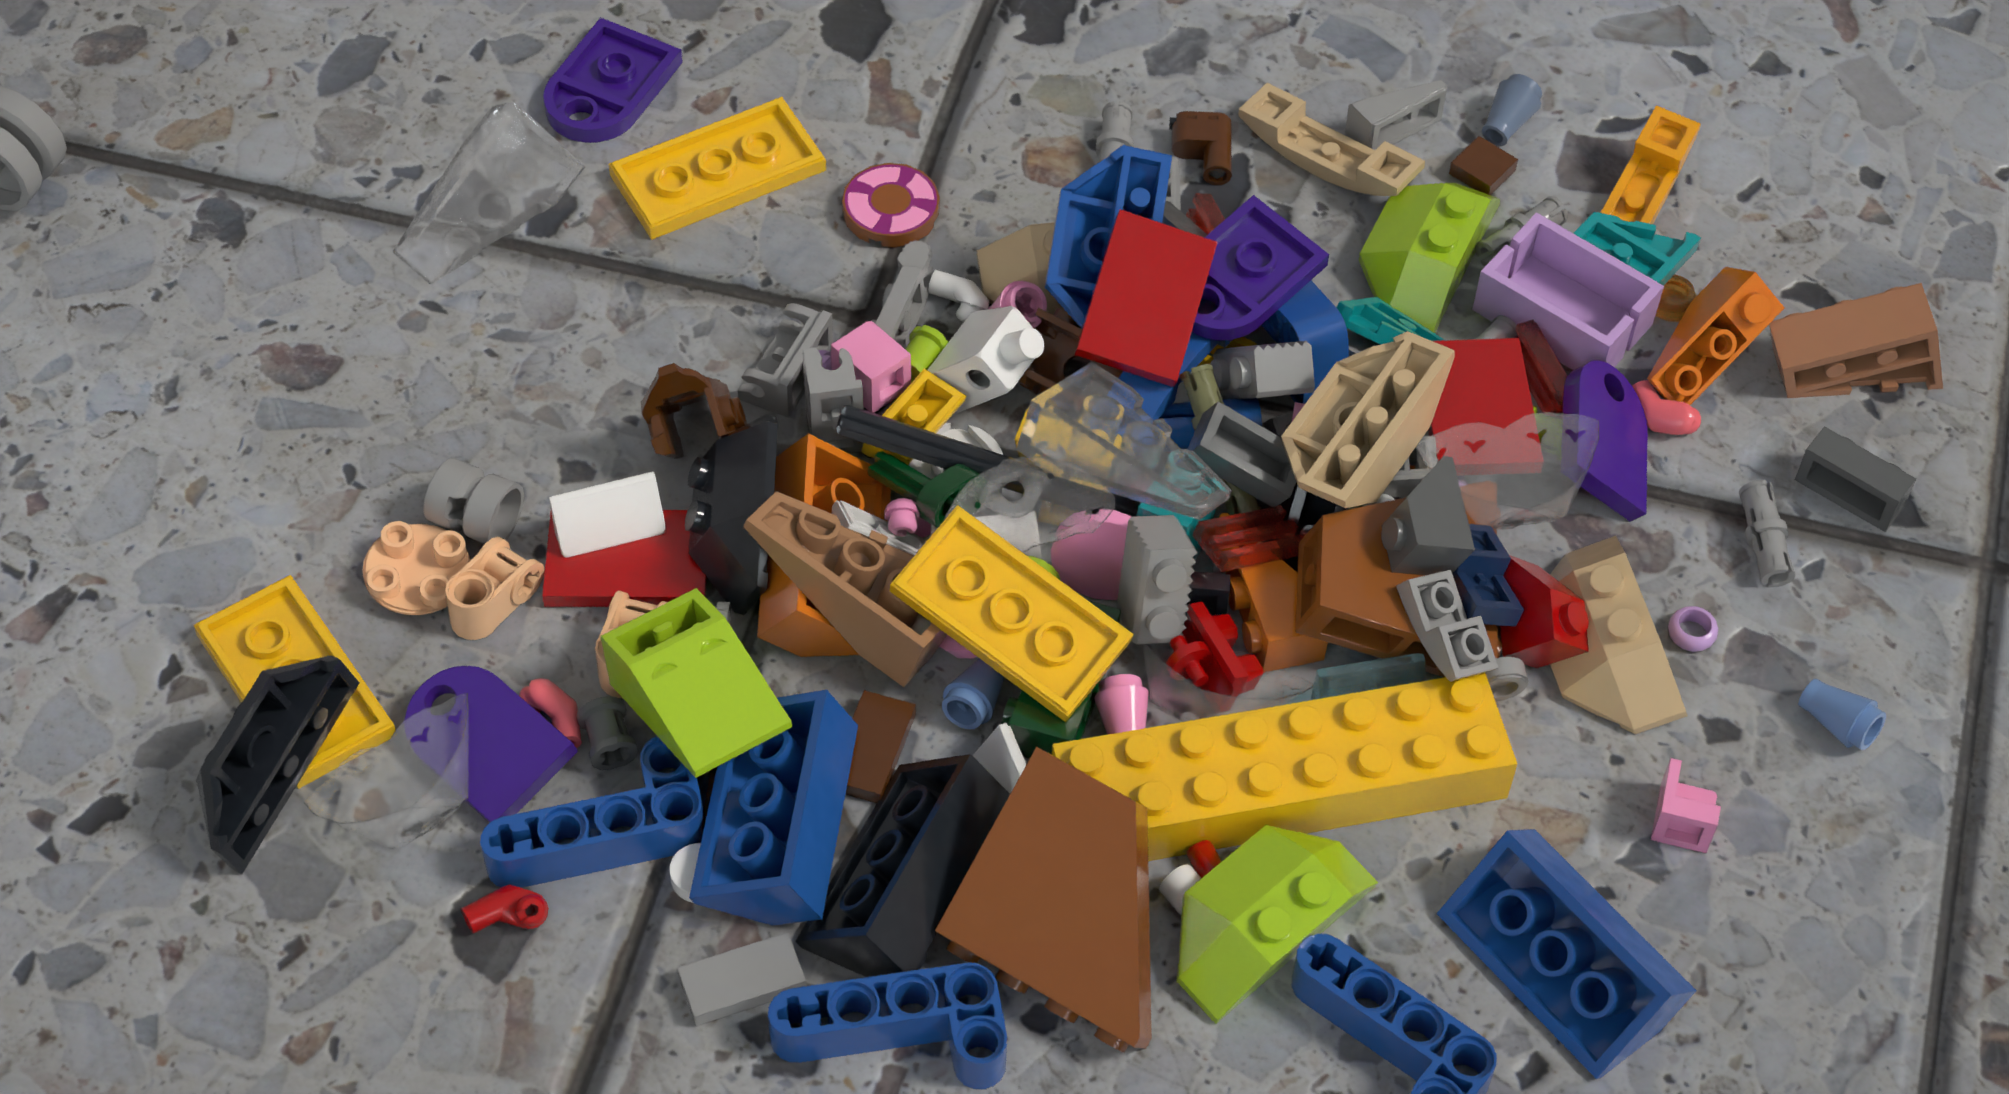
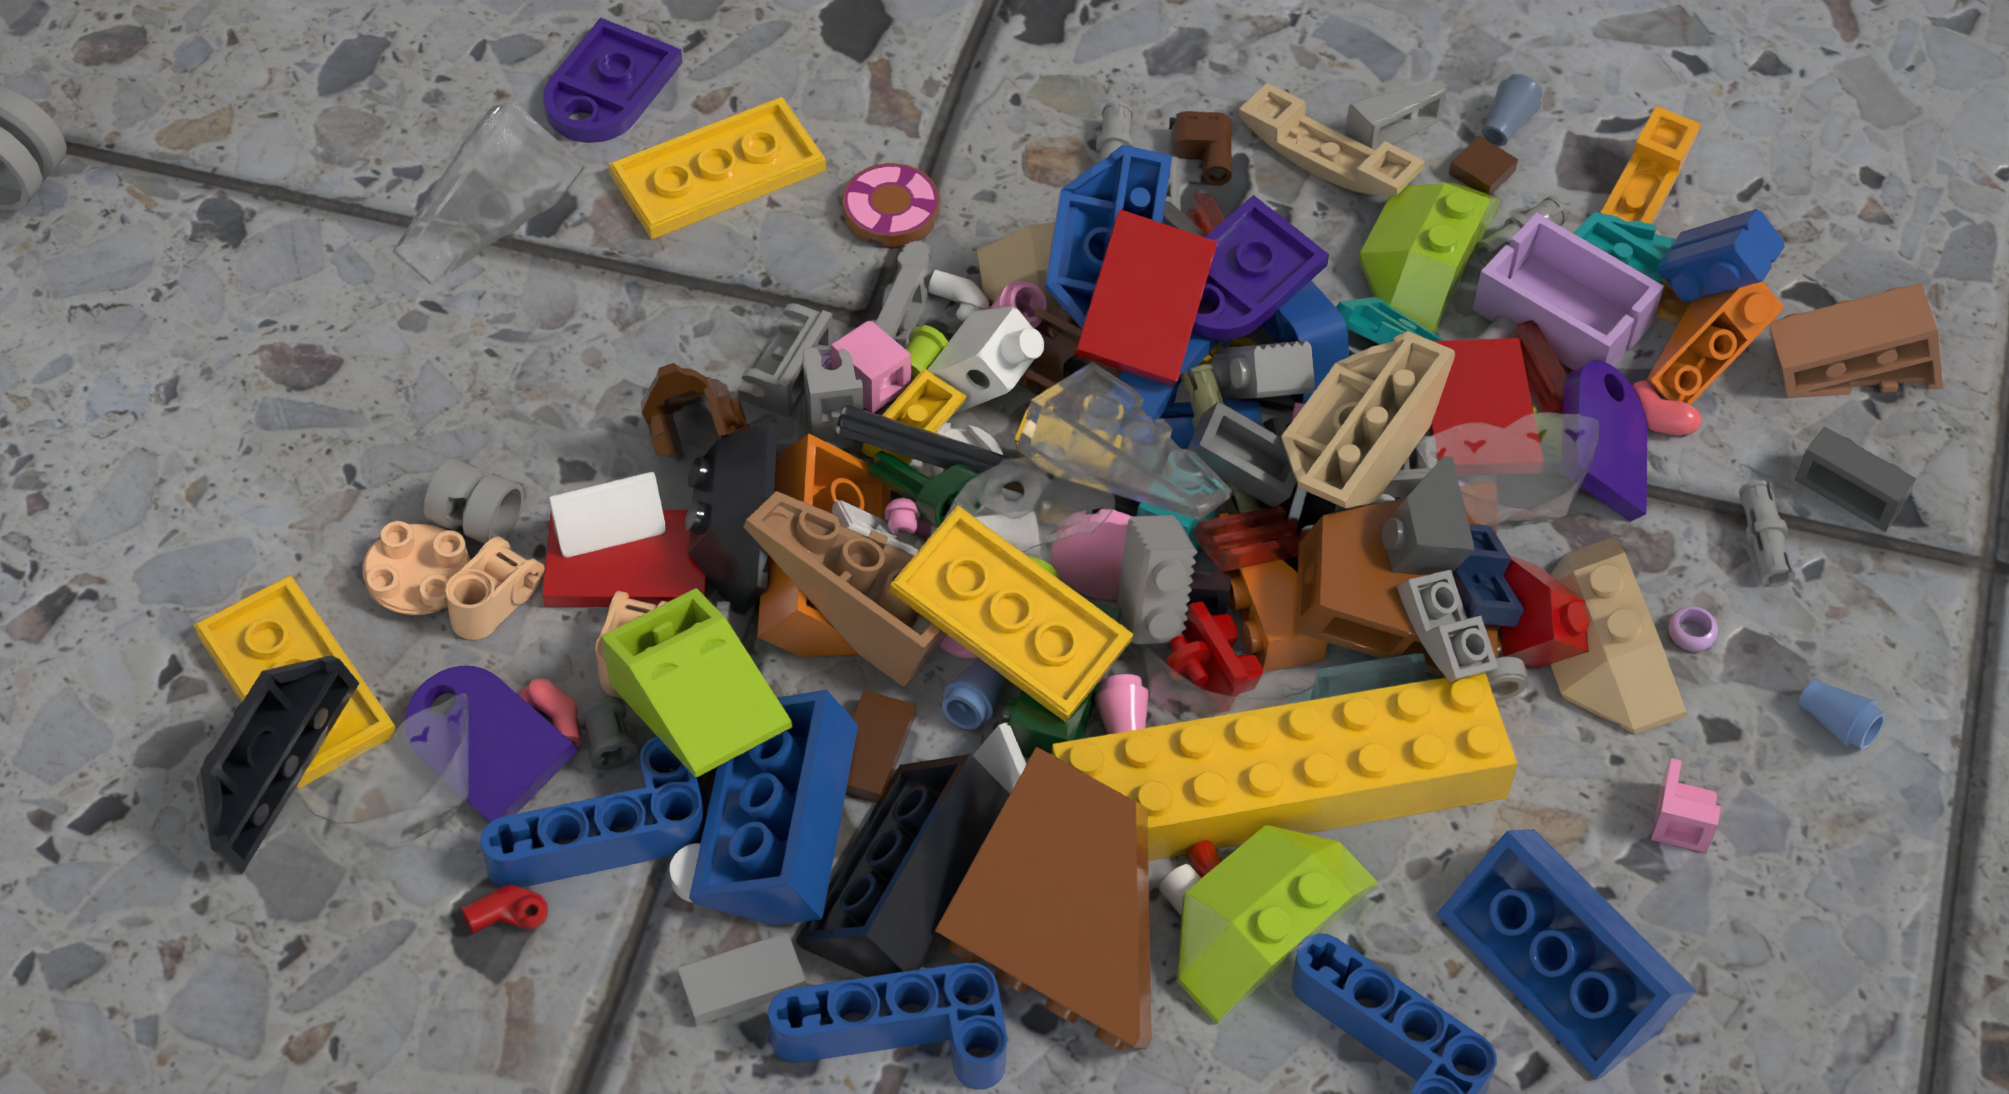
(1721, 256): none -> blue brick

